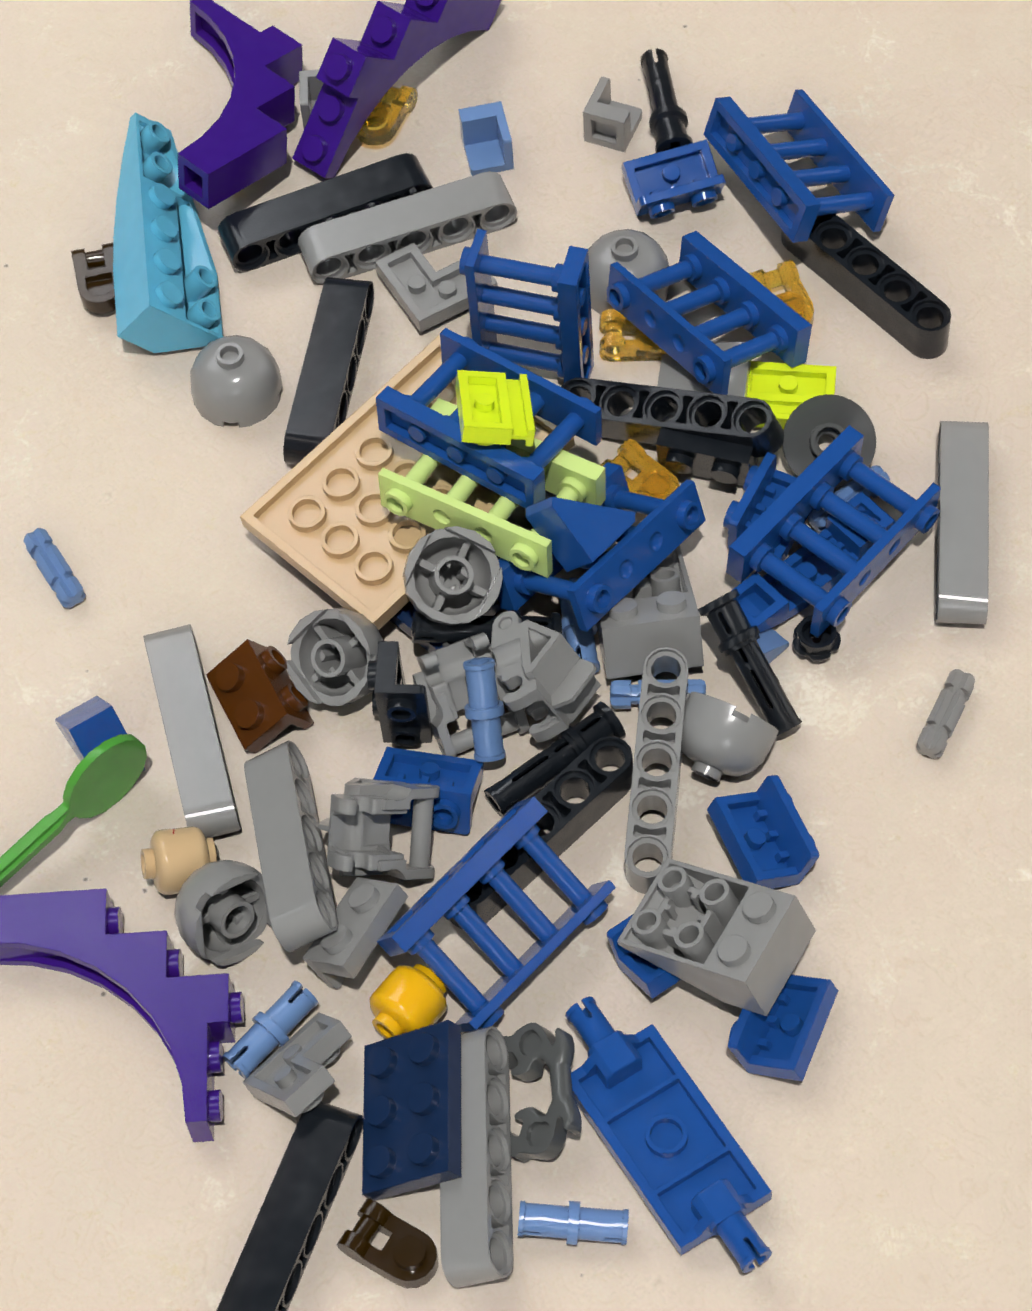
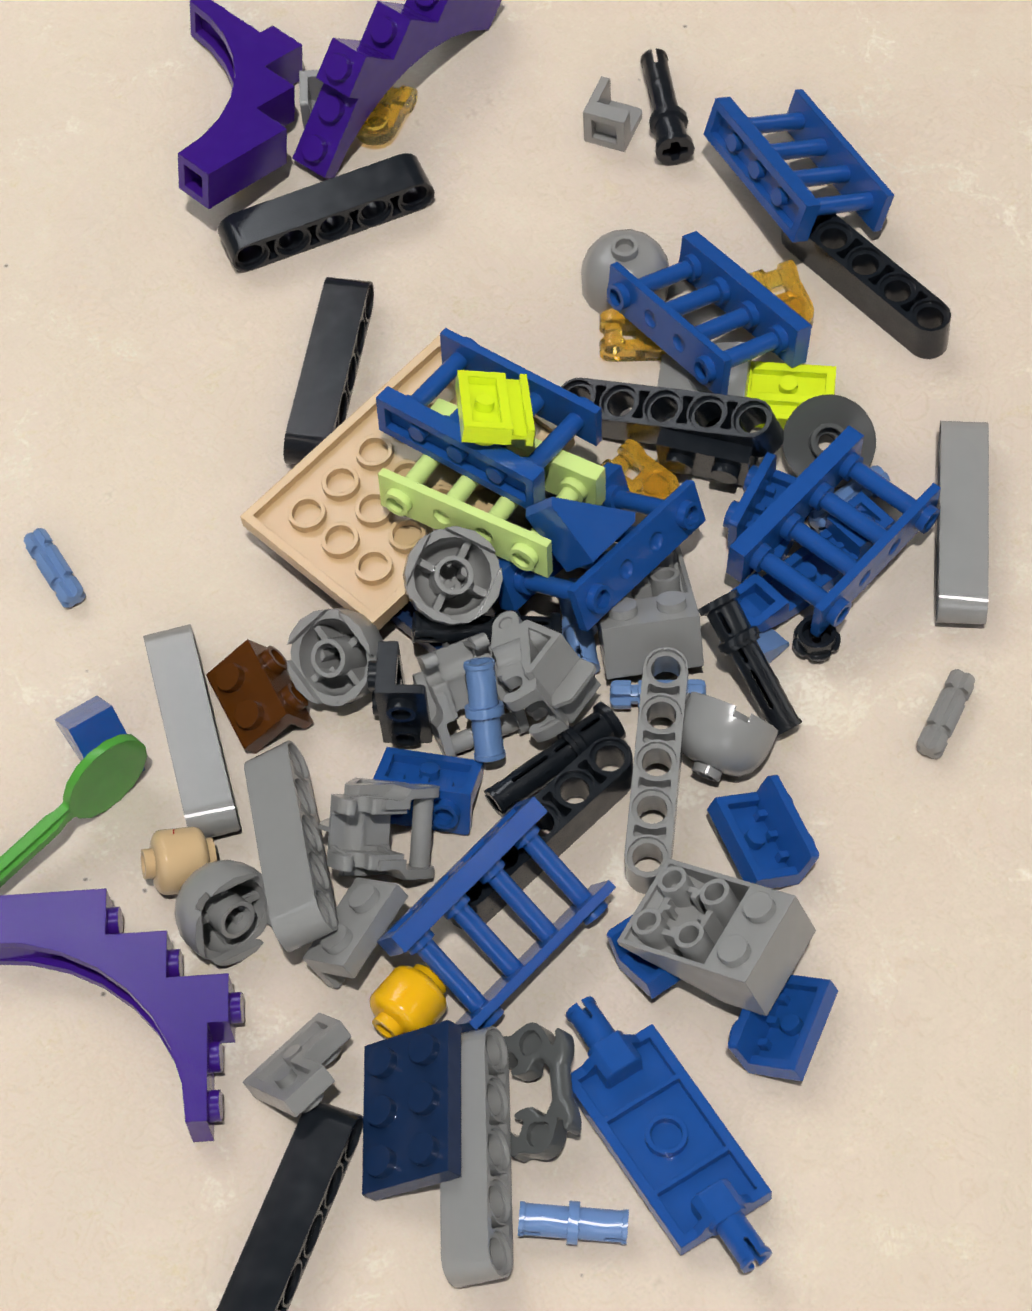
(95, 278): plate -> none
(160, 253): medium azure wedge -> none
(235, 381): light grey cylinder -> none
(270, 1029): medium blue pin -> none
(406, 1258): dark brown plate -> none
(420, 290): light grey plate -> none
(426, 218): light grey beam -> none
(486, 138): medium blue panel -> none
(569, 308): blue fence -> none
(673, 179): blue bracket -> none

